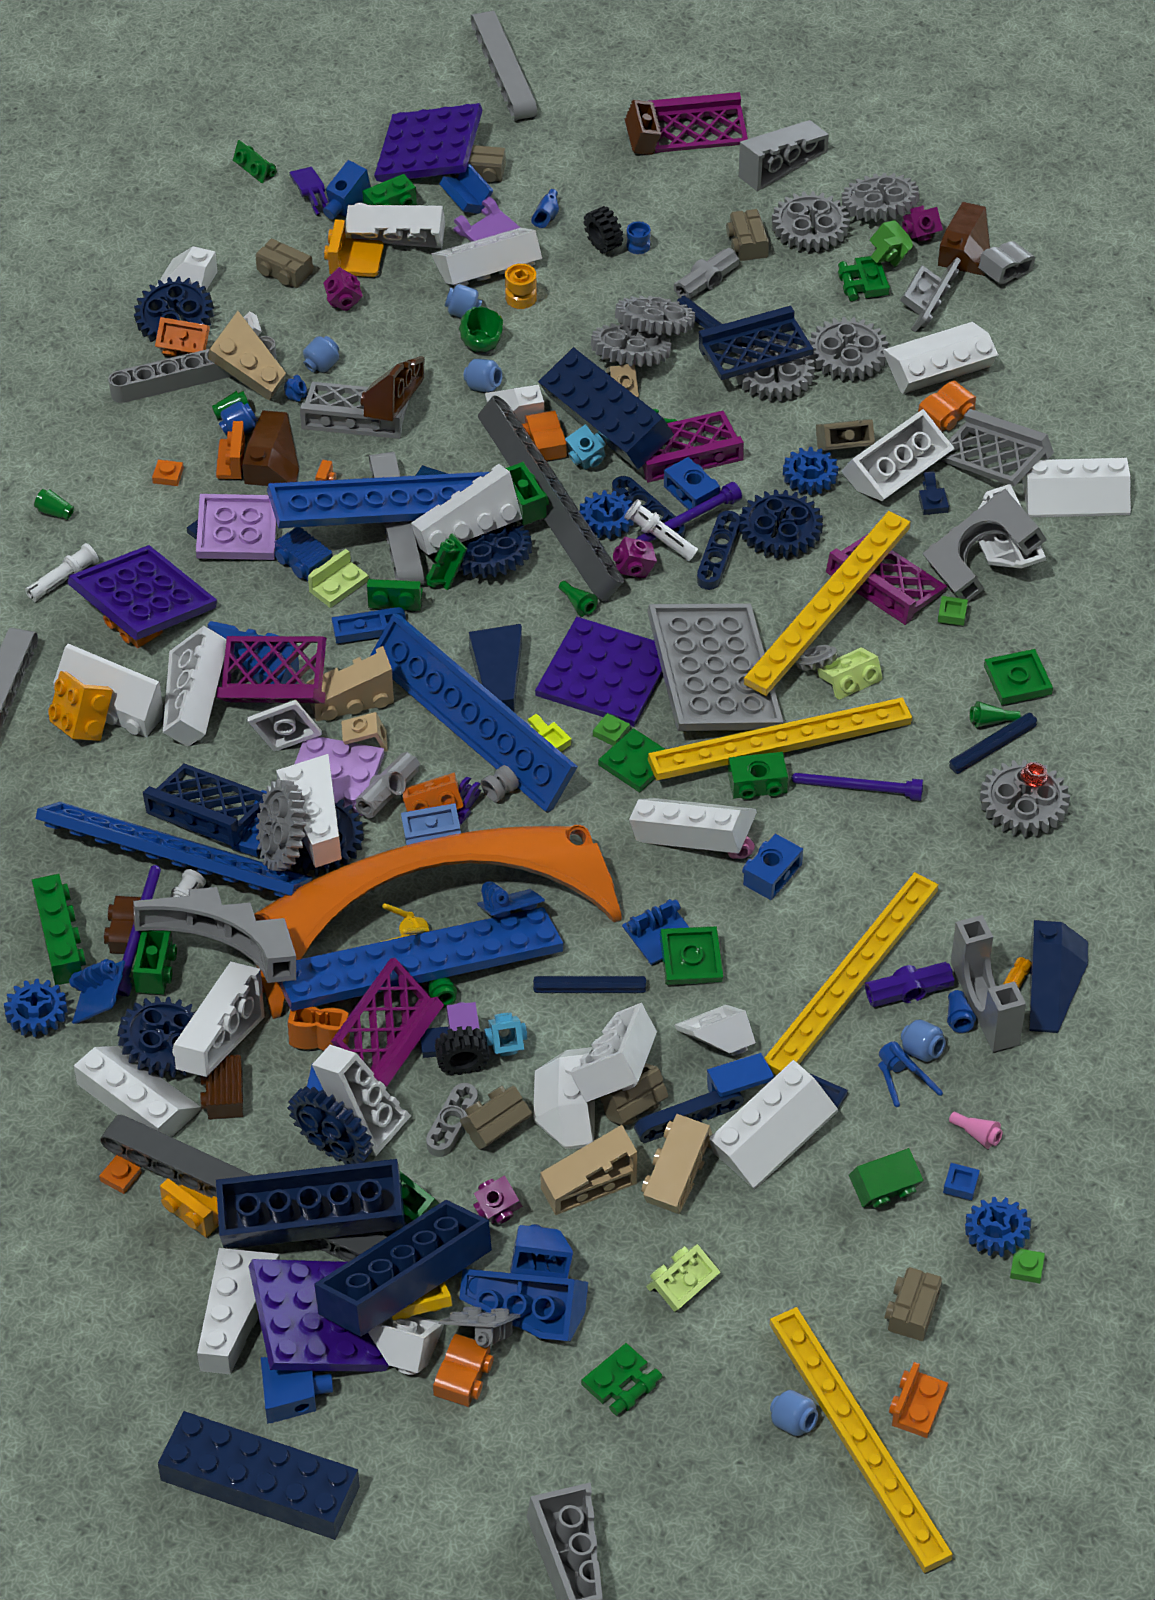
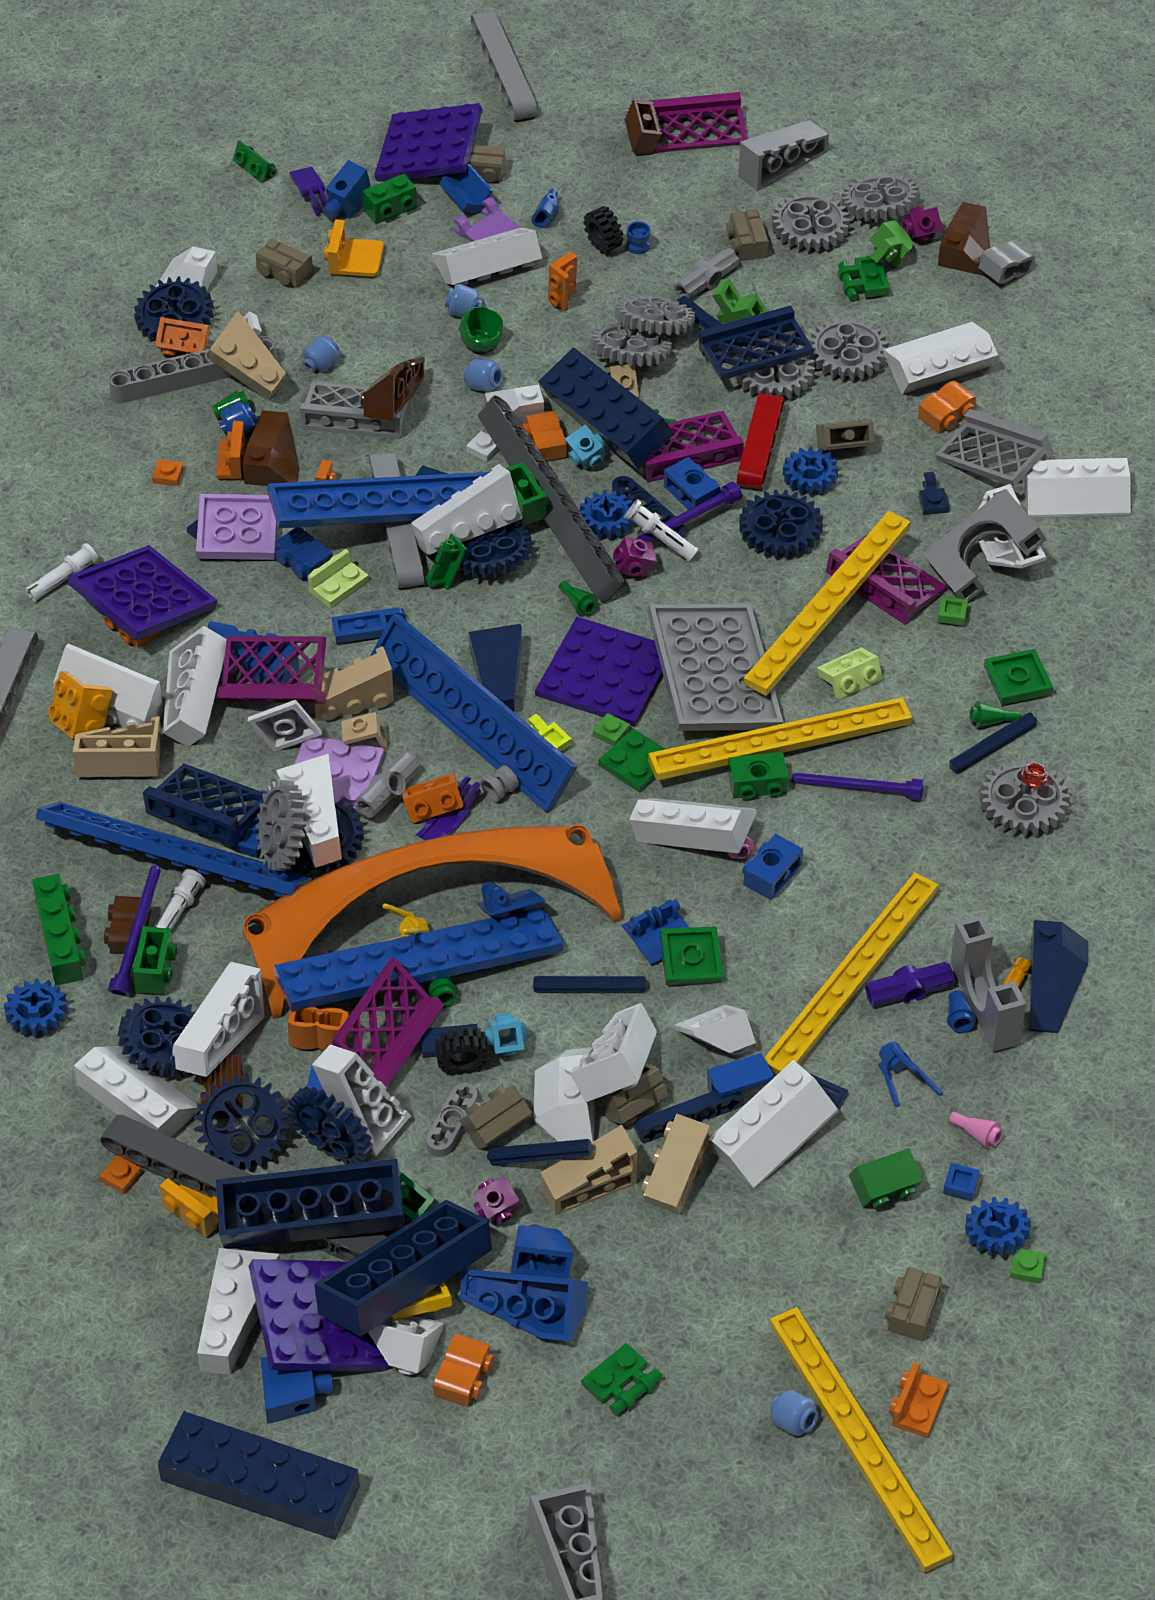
(52, 504): green cone -> none
(97, 988): blue hinge -> none
(119, 752): none -> tan wedge
(233, 924): light grey arch -> none
(263, 1105): none -> dark blue gear
(295, 388): blue plate -> none
(342, 289): magenta brick -> none
(394, 594): green bracket -> none
(397, 224): white wedge -> none
(430, 823): medium blue plate -> none
(462, 1015): medium lavender brick -> none
(482, 446): none -> white plate
(489, 1326): light grey hinge -> none
(520, 286): light orange wheel -> none
(540, 1151): none -> dark blue axle
(562, 280): none -> orange bracket
(684, 1276): yellowish green bracket -> none
(718, 550): dark blue beam -> none
(733, 306): none -> bright green brick
(759, 441): none -> red beam
(817, 657): light grey gear -> none
(898, 457): white slope -> none
(923, 1040): medium blue head -> none
(924, 292): light grey bracket -> none

